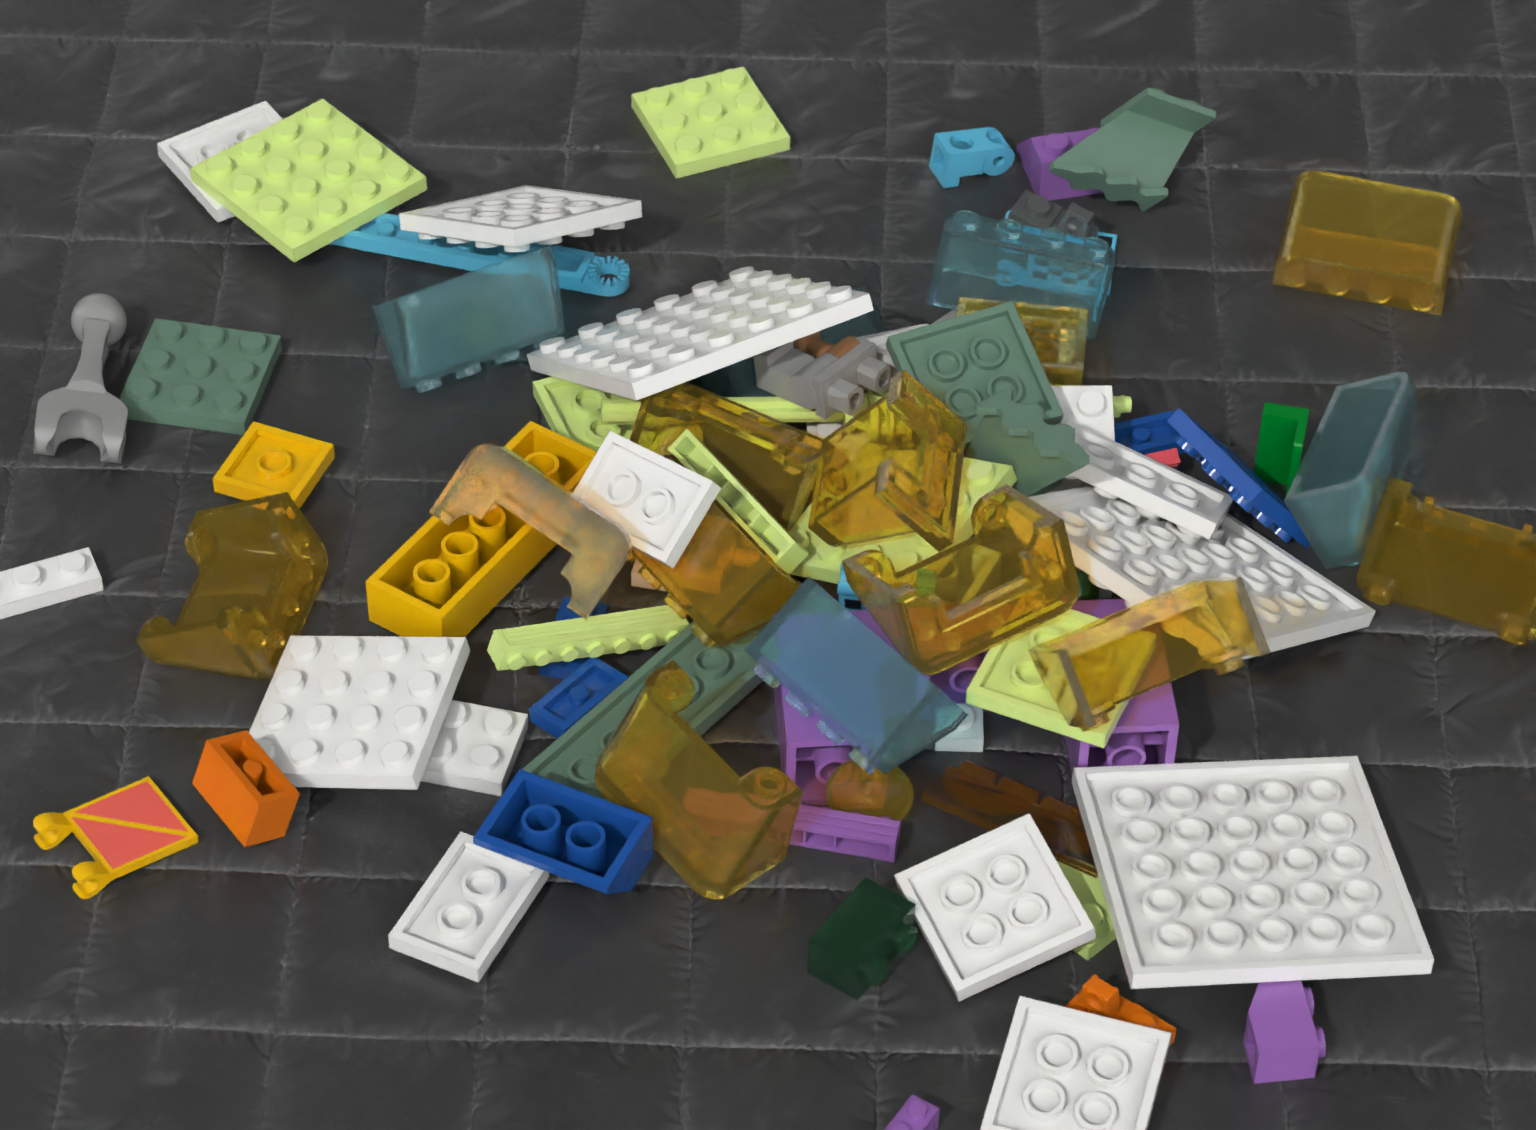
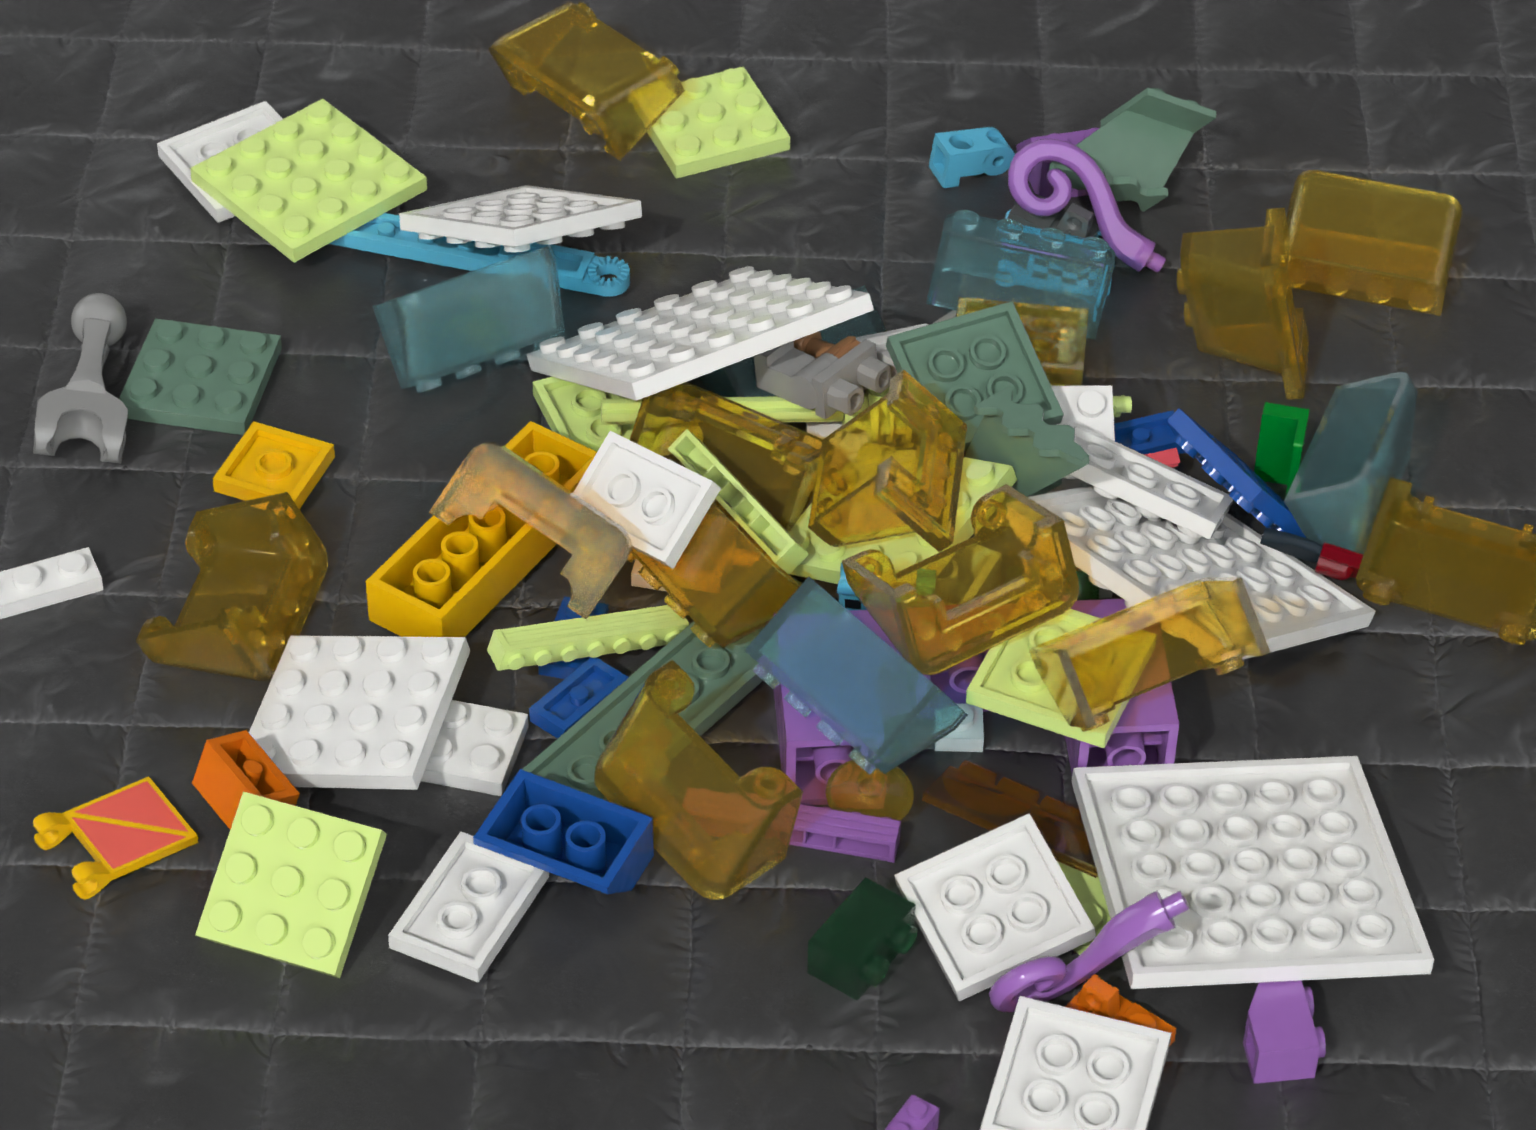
(291, 884): none -> yellowish green plate
(589, 73): none -> clear yellow windscreen
(1051, 977): none -> medium lavender plant
(1126, 242): none -> medium lavender plant
(1244, 298): none -> clear yellow windscreen
(1330, 559): none -> piece

